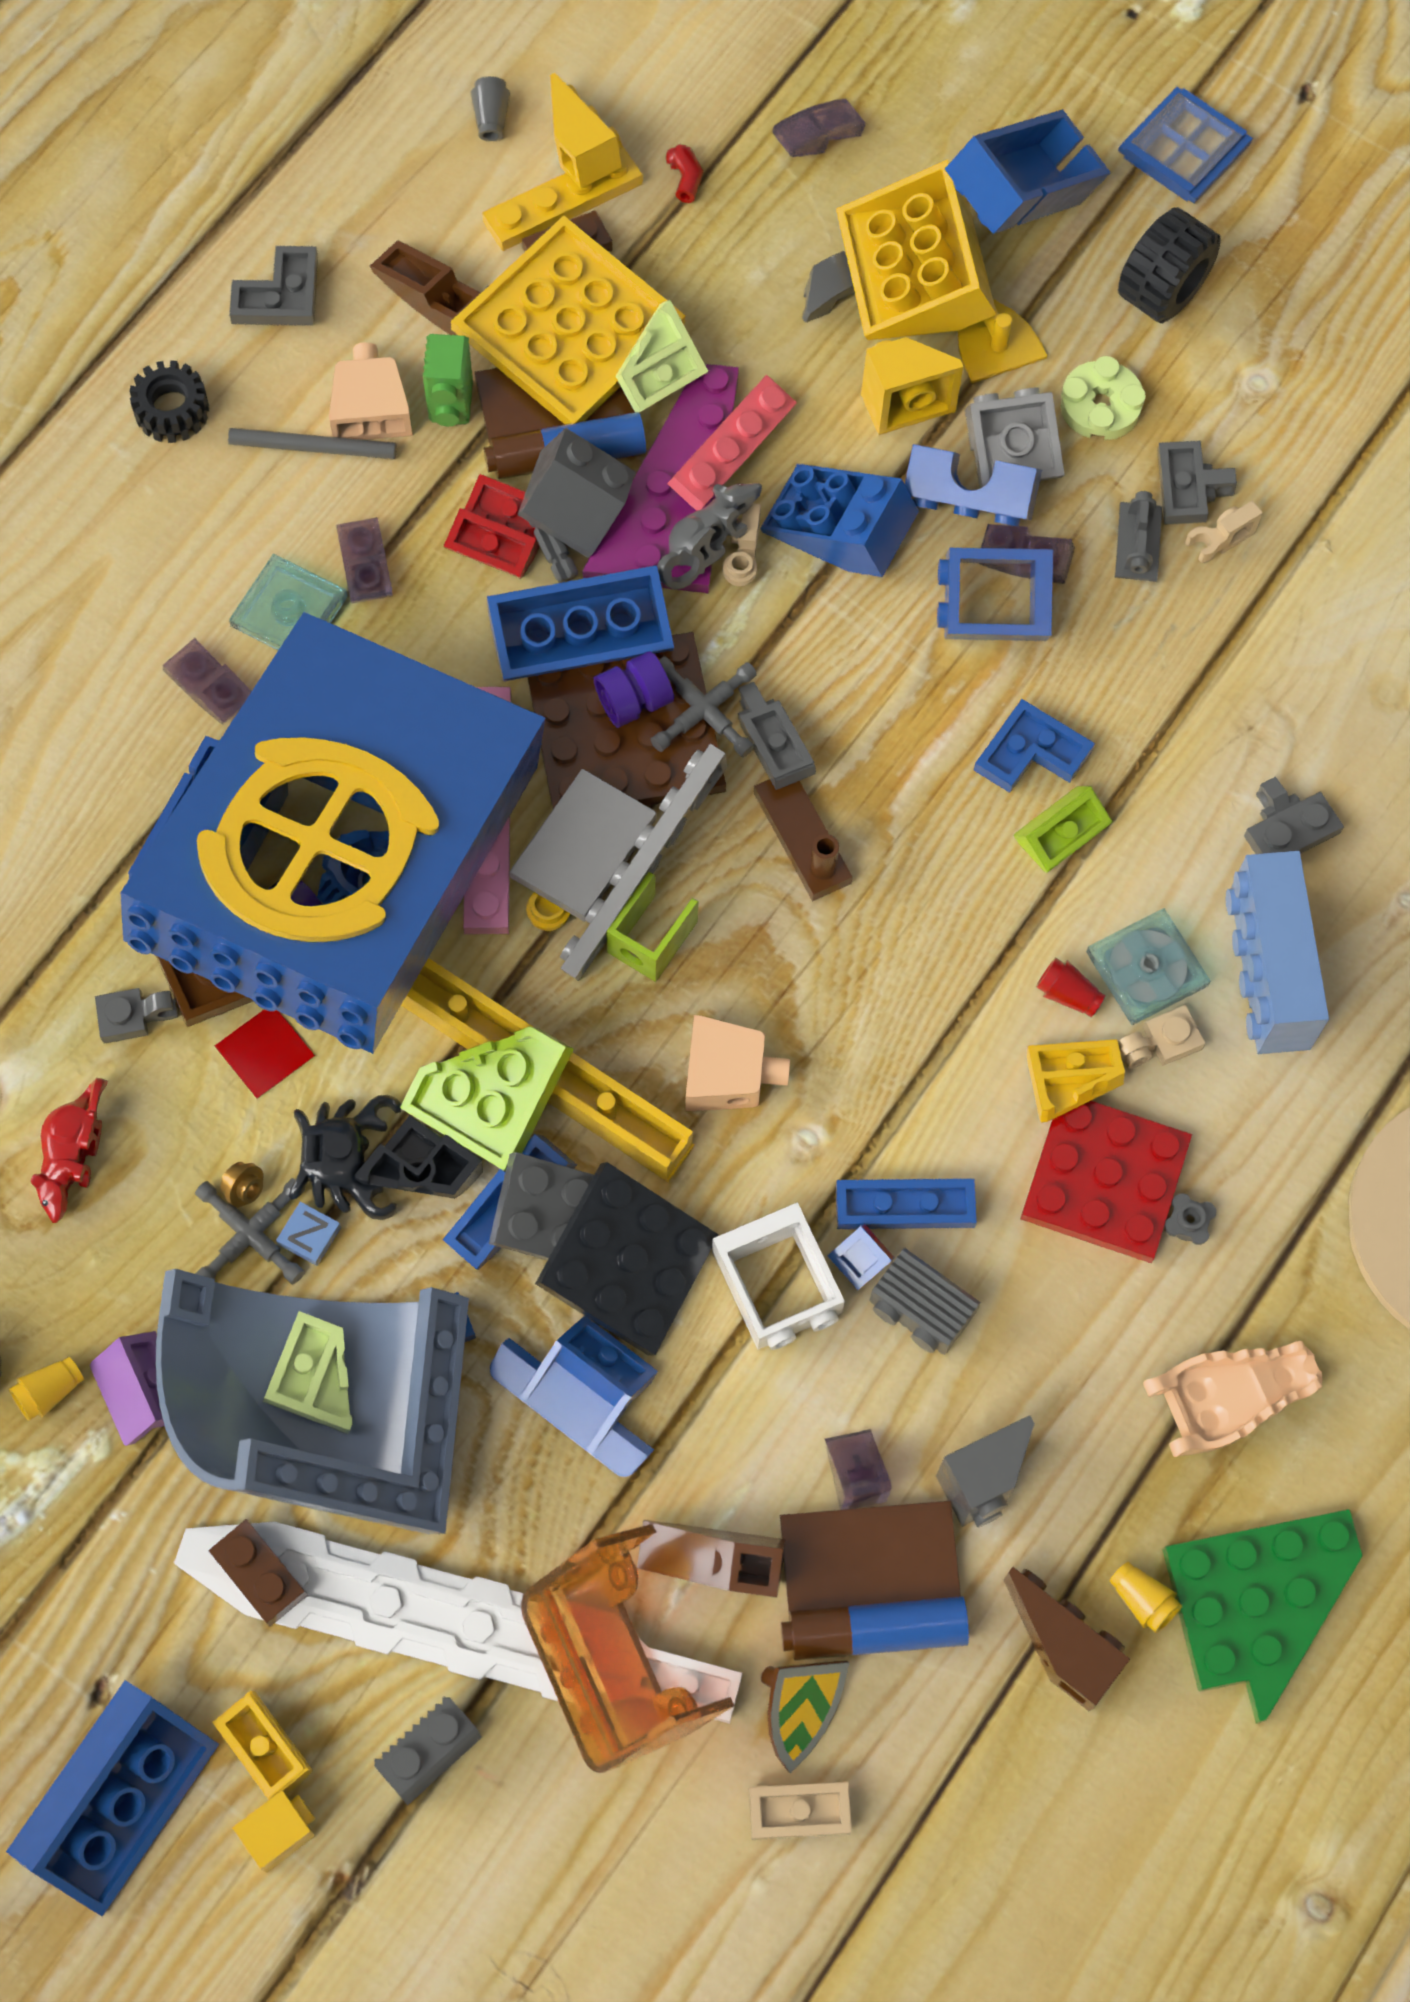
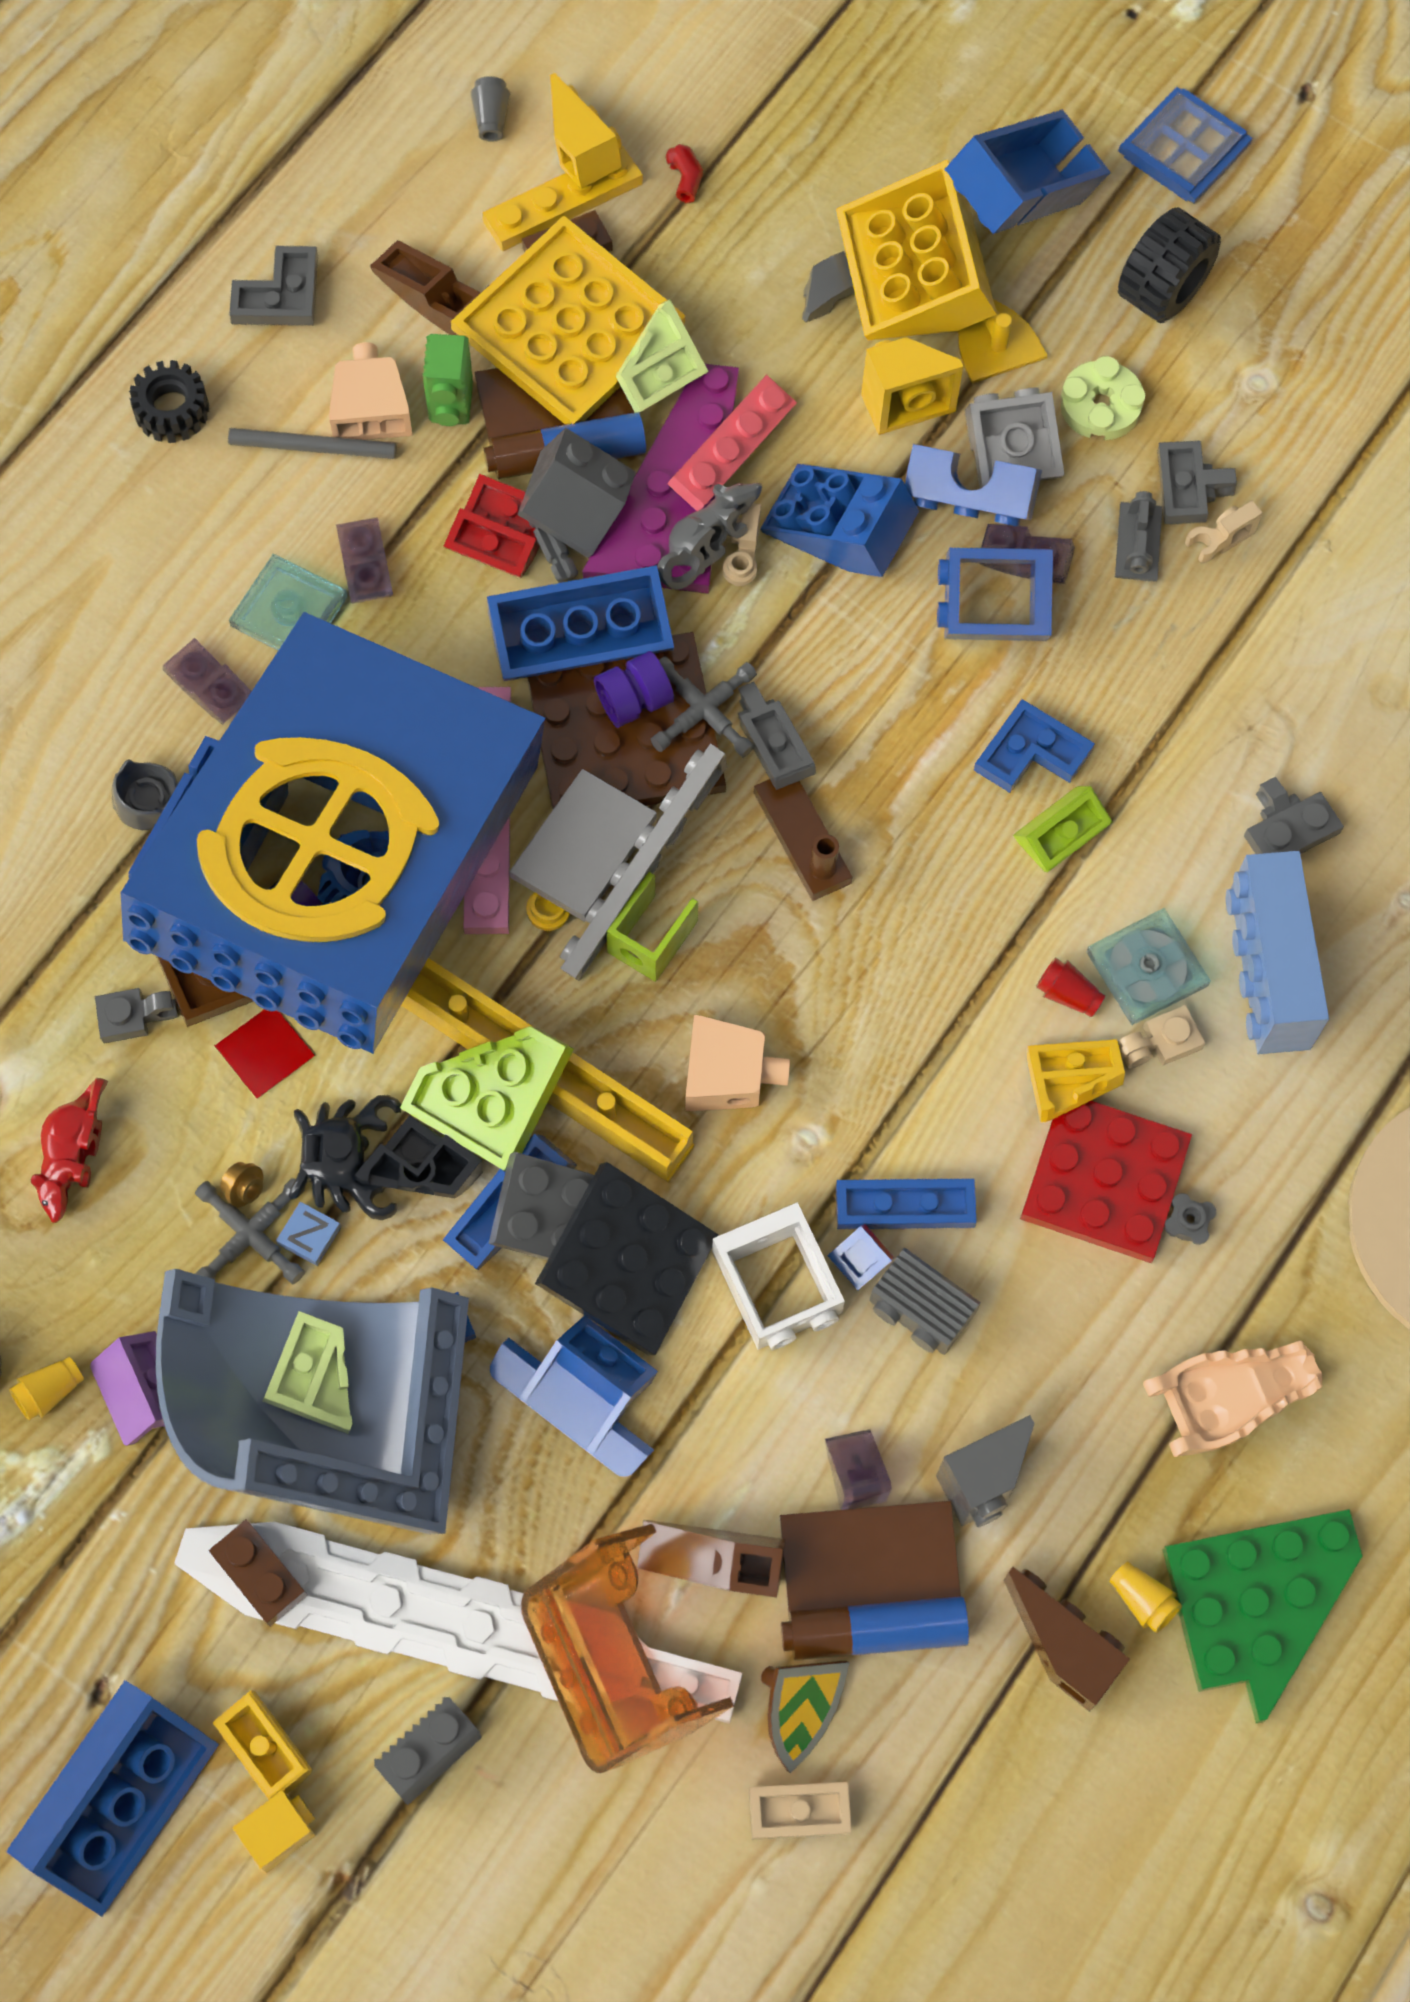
(142, 793): none -> dark grey hair
(813, 127): slope -> none

